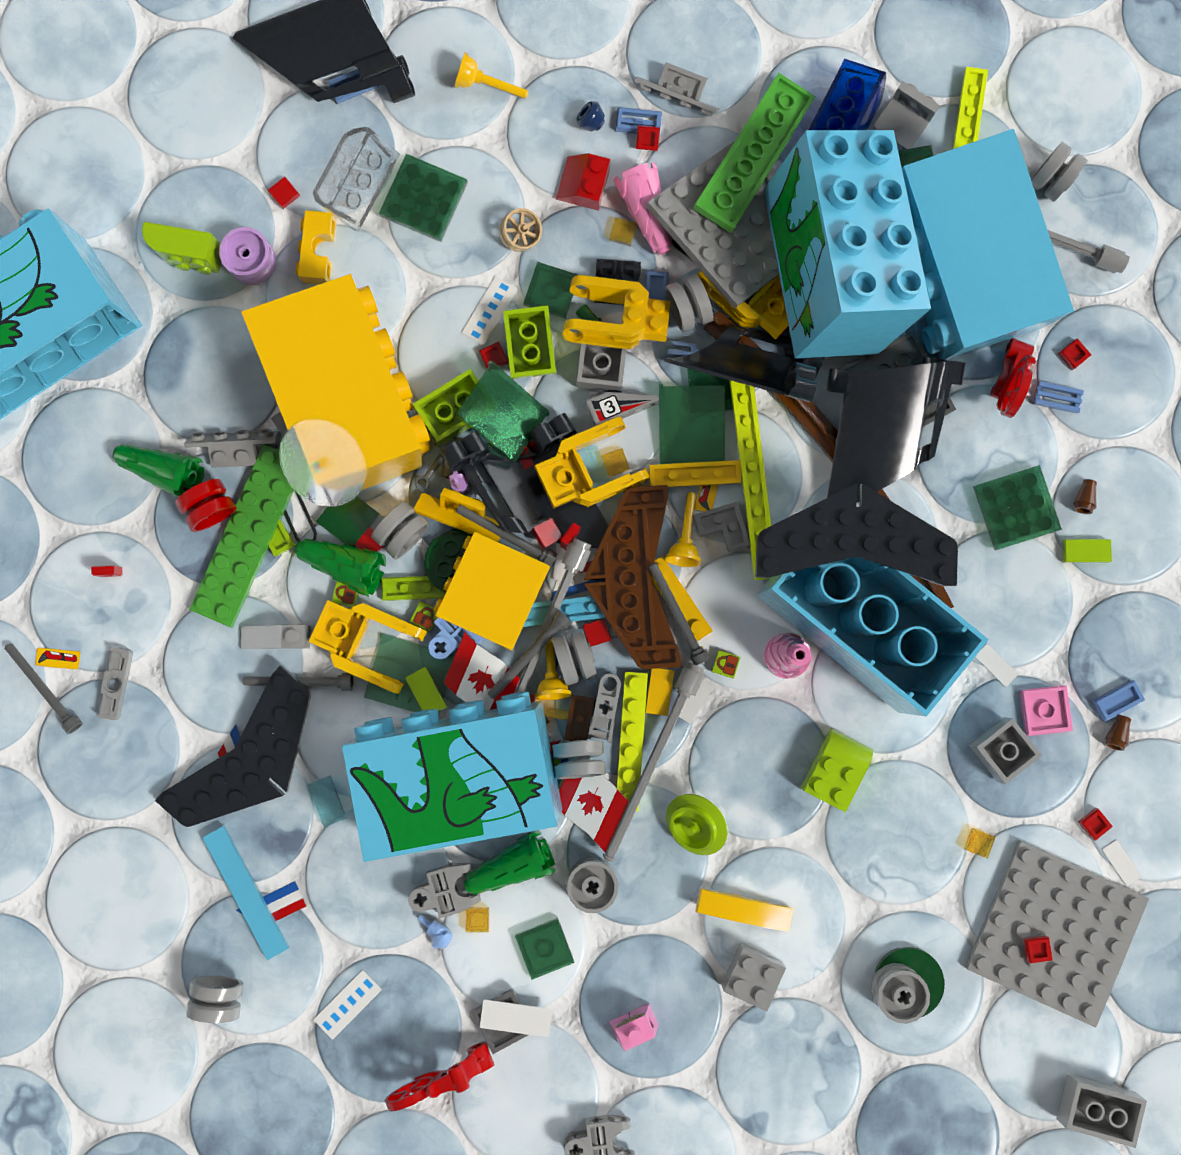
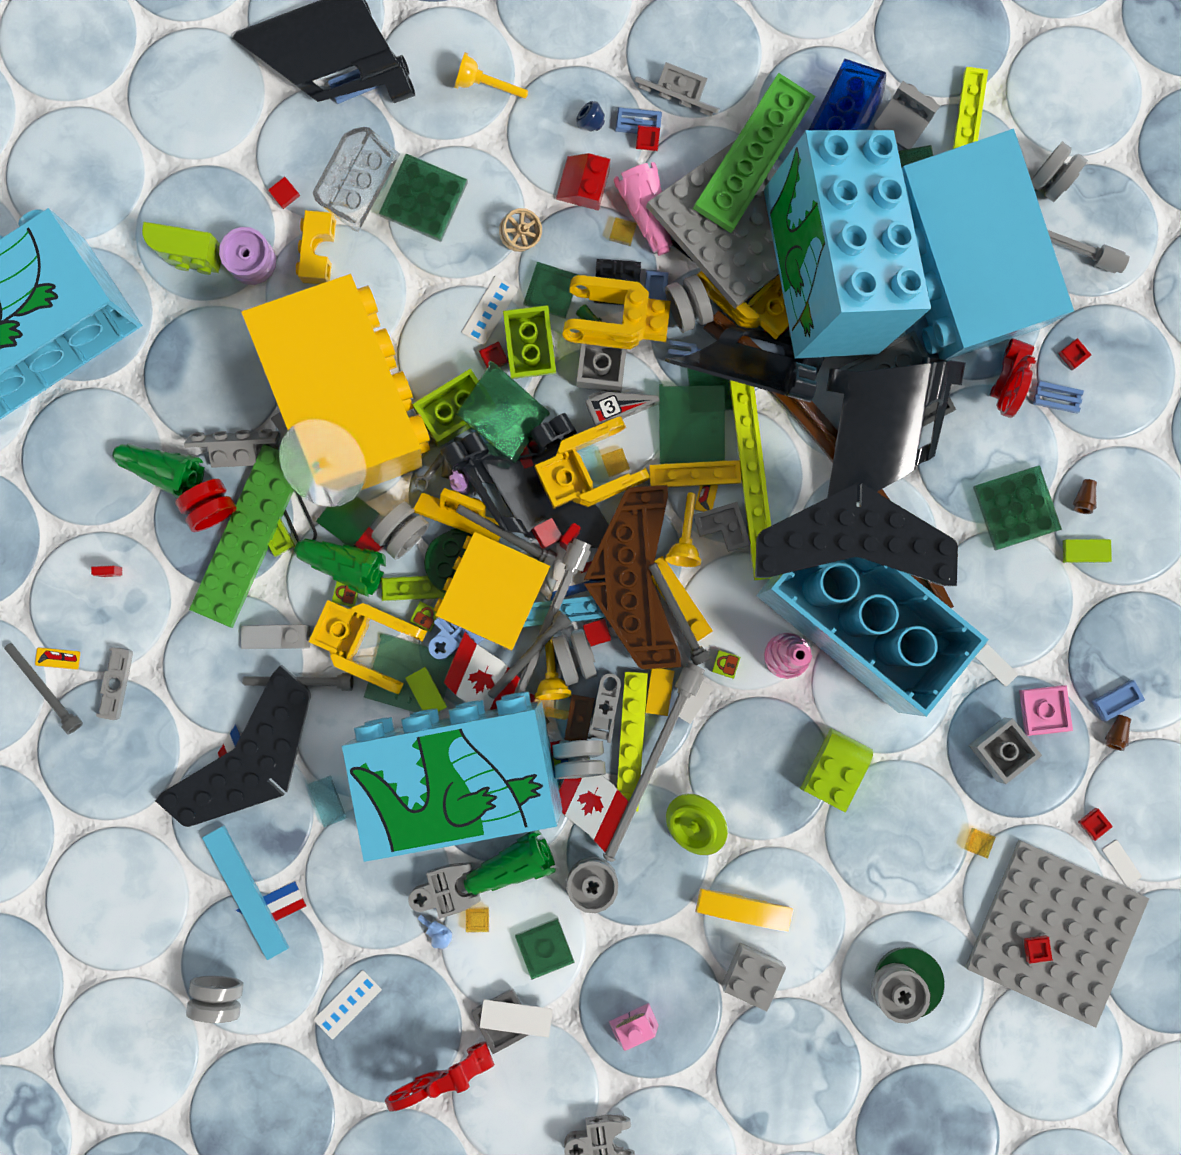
(1101, 1110): light grey brick -> none

